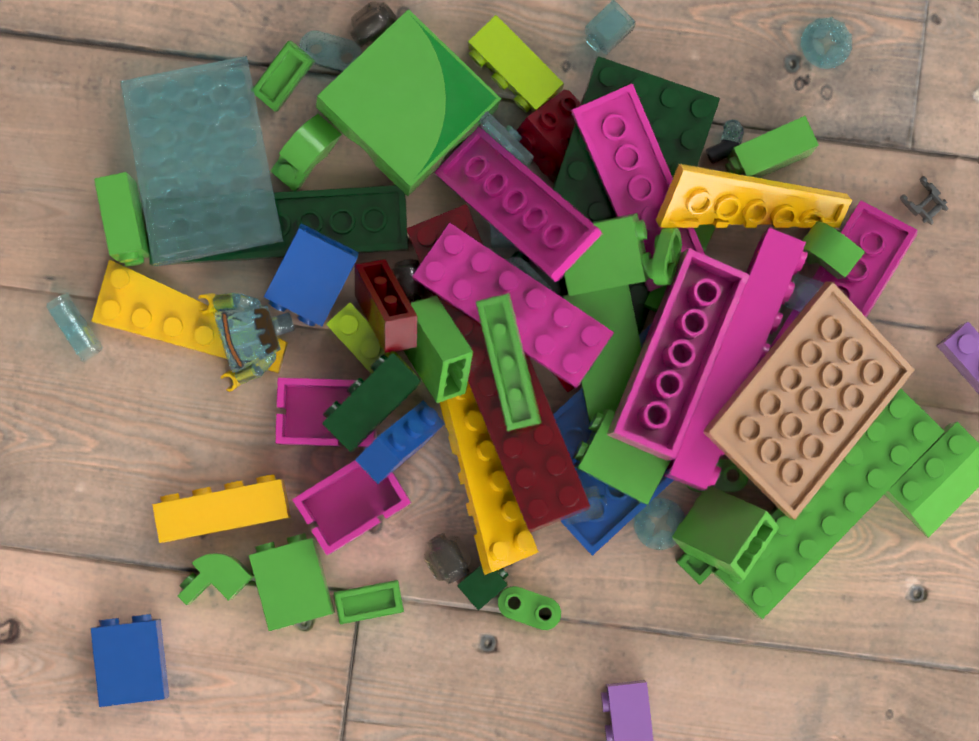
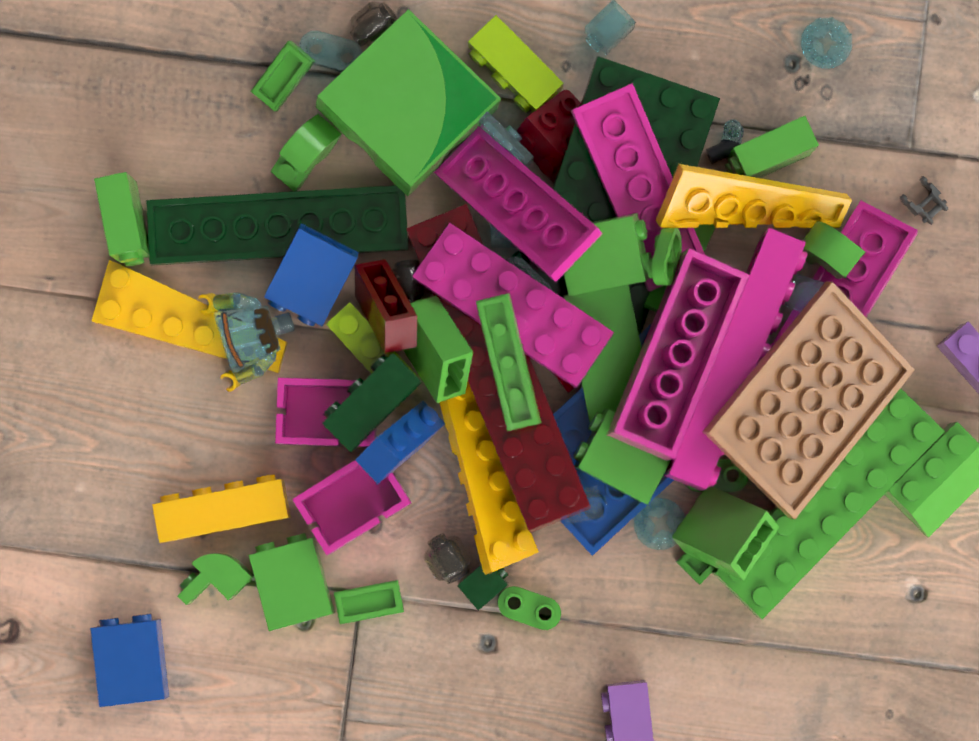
(74, 327): clear light blue brick -> none
(201, 161): clear light blue plate -> none

